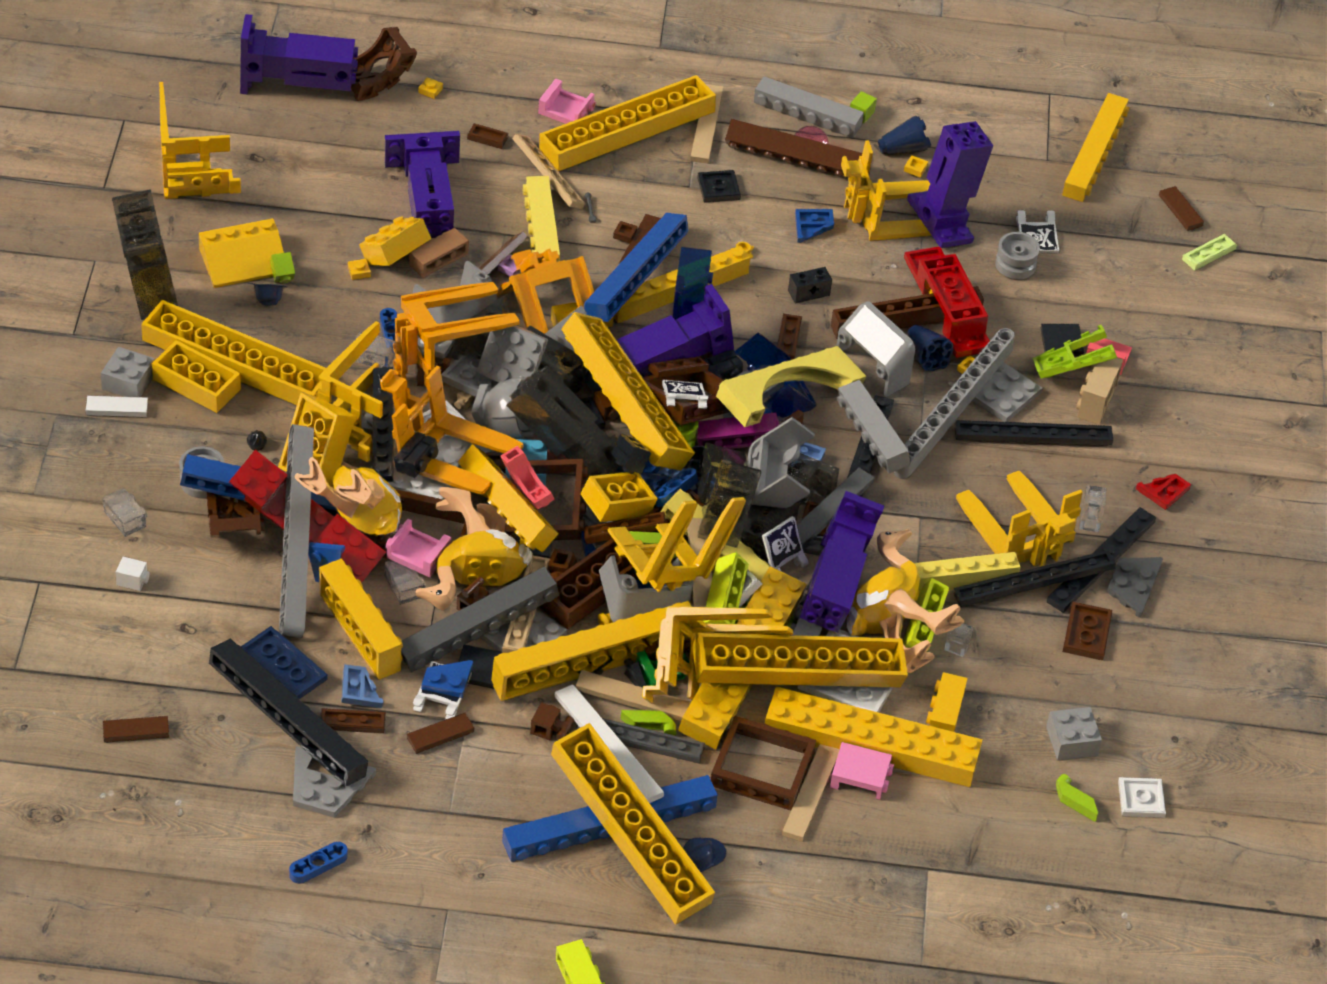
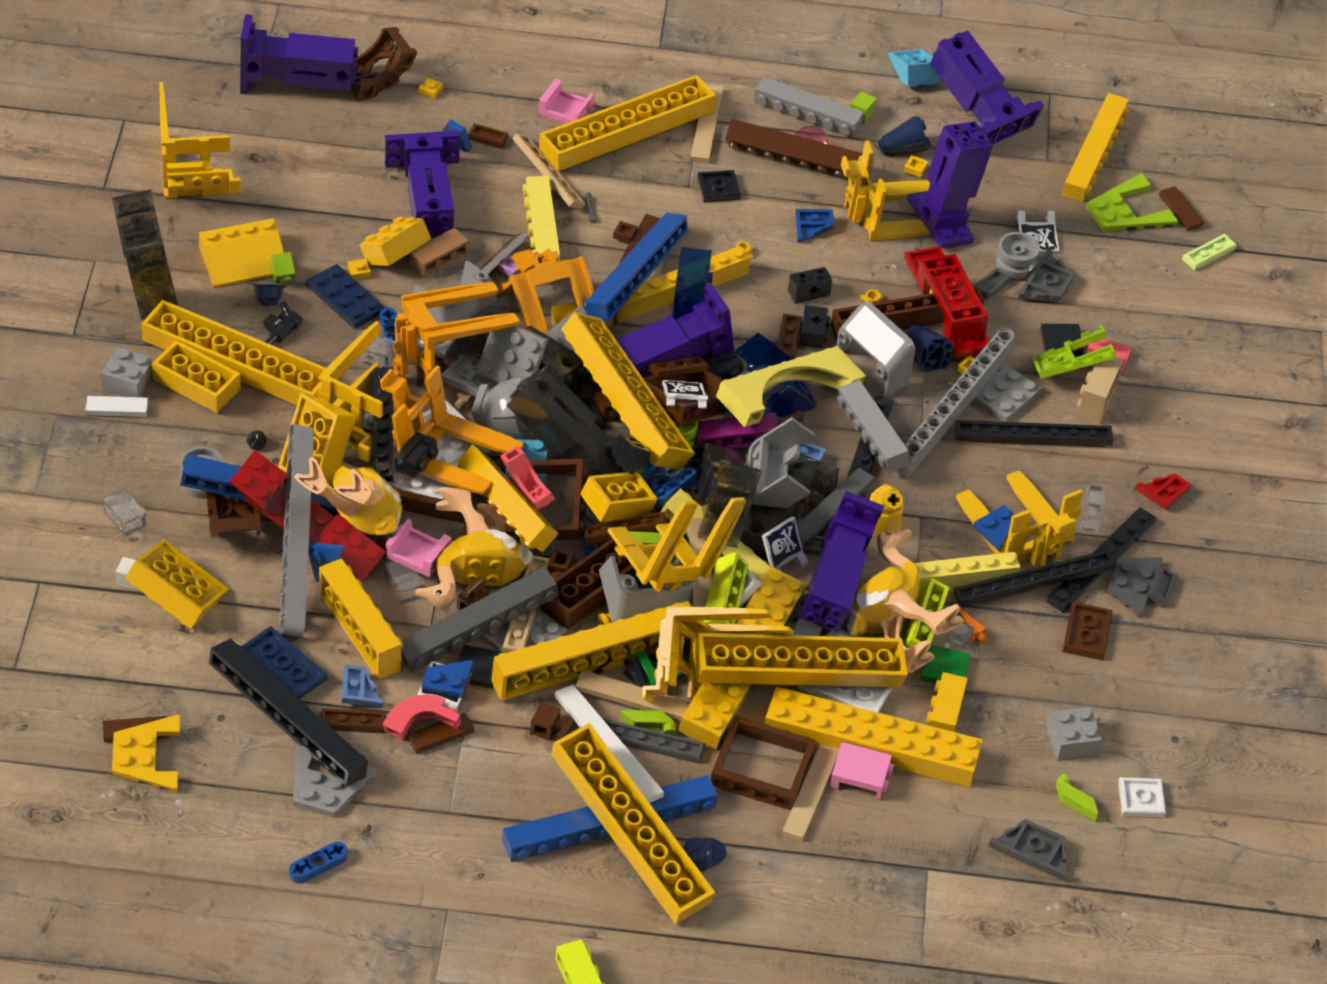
(136, 753): none -> yellow wing
(176, 583): none -> yellow slope
(281, 329): none -> black piece
(345, 296): none -> dark blue plate
(417, 708): none -> coral arch
(465, 143): none -> blue wing
(813, 326): none -> black brick
(872, 296): none -> yellow plate
(893, 509): none -> yellow piece
(914, 68): none -> medium azure slope
(945, 661): none -> green tile
(979, 88): none -> dark purple brick
(979, 630): none -> orange piece
(993, 283): none -> dark grey tile
(995, 526): none -> blue wing
(1035, 847): none -> dark grey wing
(1048, 280): none -> dark grey wing
(1115, 215): none -> lime wing
(1162, 586): none -> dark grey tile

